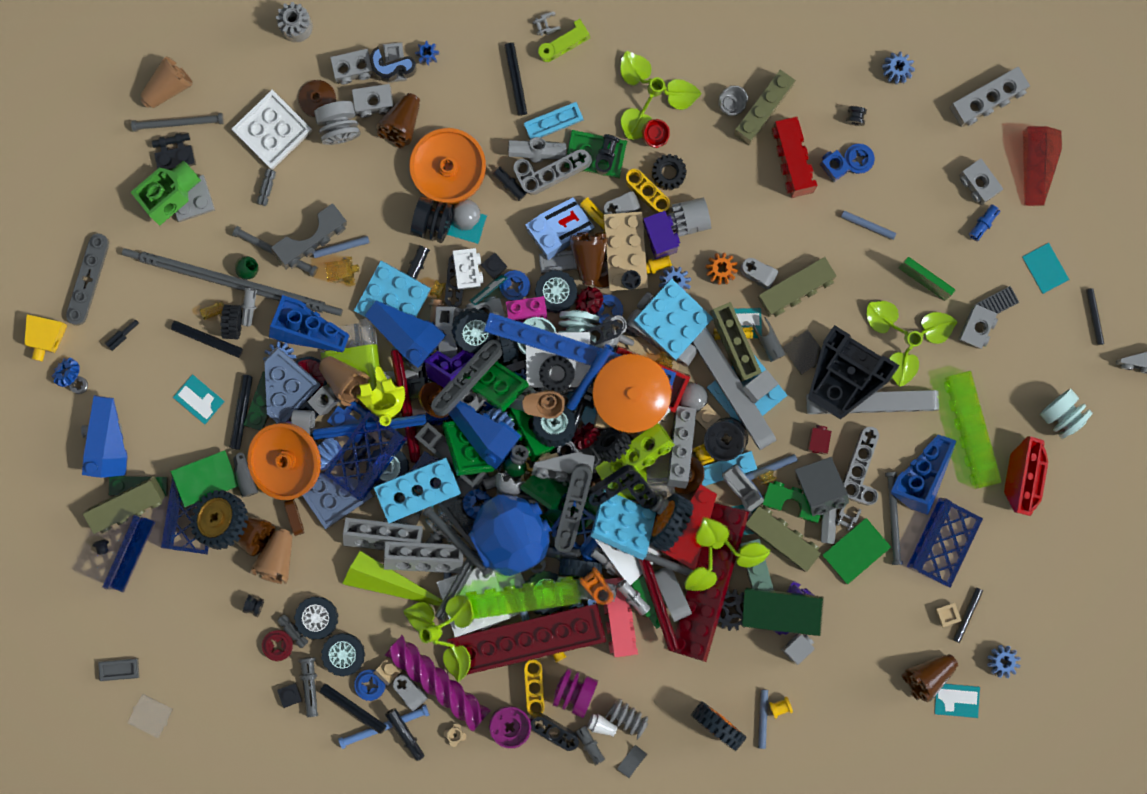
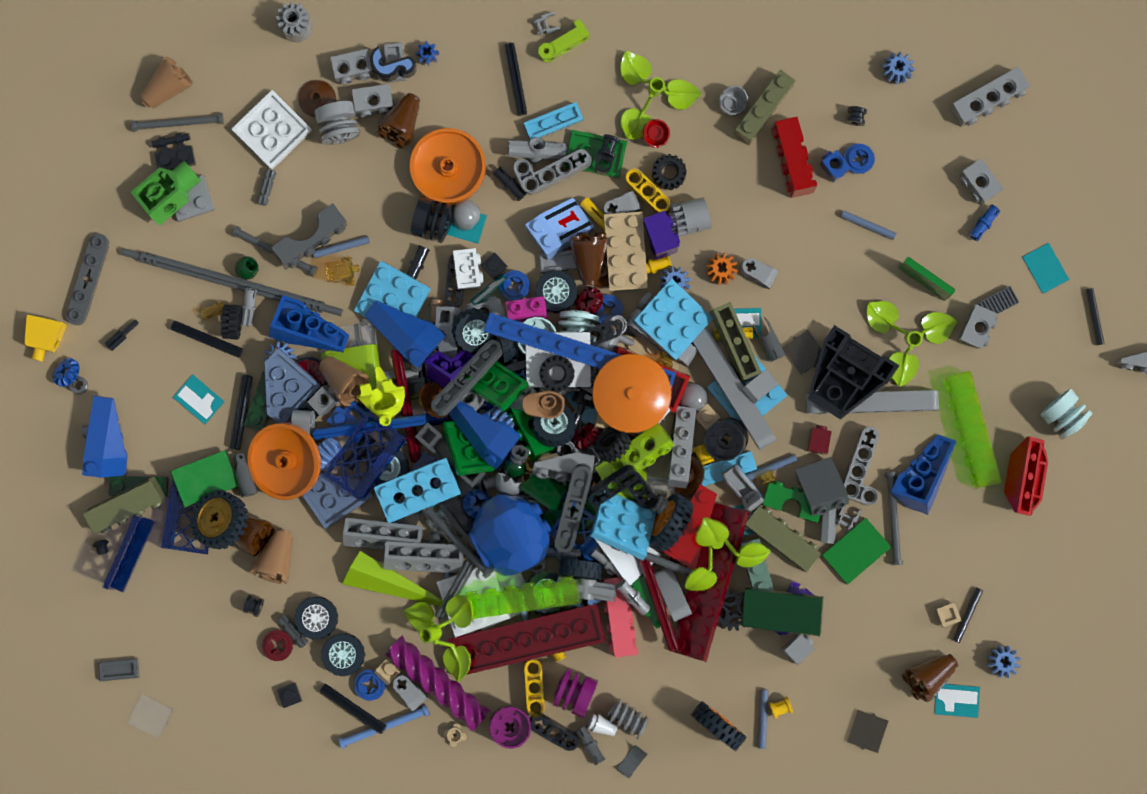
(294, 517): reddish brown beam -> none
(311, 710): dark grey pin -> none
(405, 734): black axle -> none
(437, 289): clear yellow bush -> none
(589, 377): blue piece -> none
(596, 585): orange piece -> none
(634, 279): black wheel -> none
(796, 287): olive brick -> none
(867, 731): none -> clear smoke piece
(930, 535): clear blue fence -> none
(1040, 157): clear red wedge -> none

